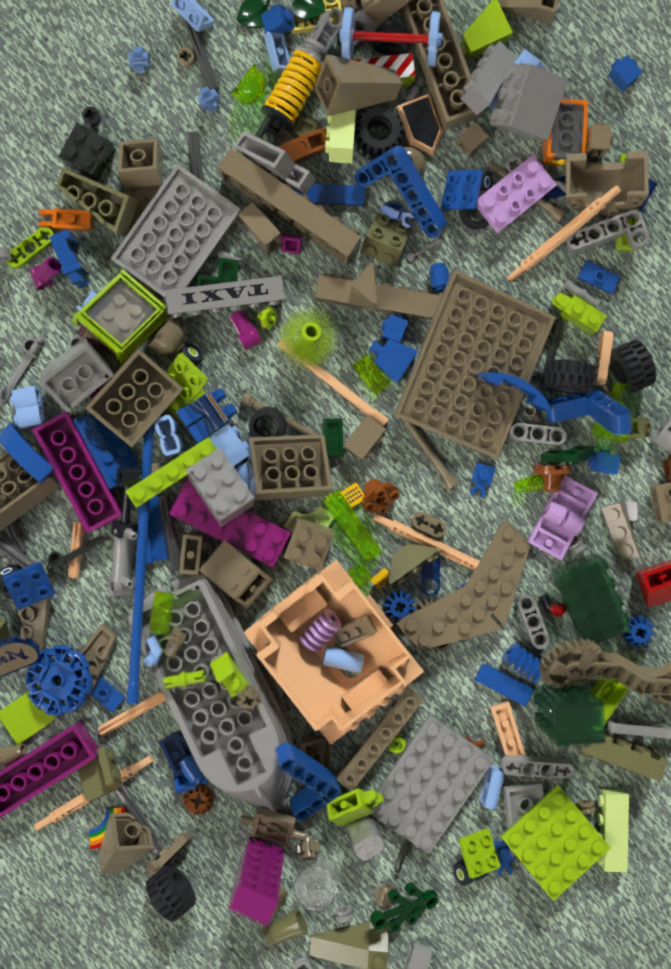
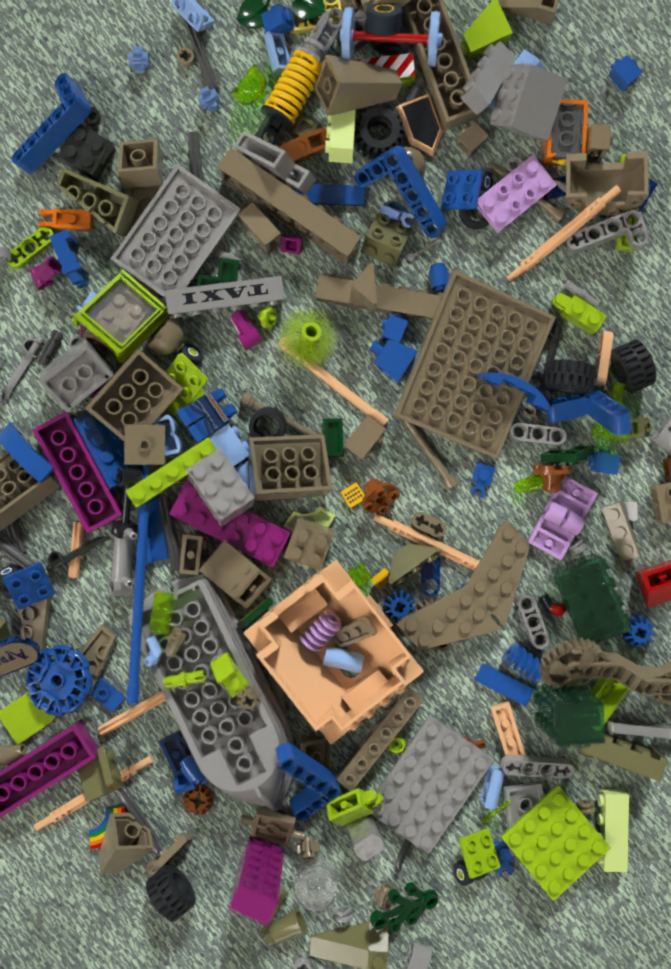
(28, 407): light blue brick -> none
(49, 347): none -> dark grey axle
(55, 127): none -> blue beam
(144, 444): none -> dark tan plate
(257, 611): none -> dark green tile
(351, 525): clear neon green plate -> none
(370, 374): clear neon green tile -> none
(384, 19): none -> black wheel
(485, 818): none -> clear neon green hinge
(598, 277): blue plate -> none

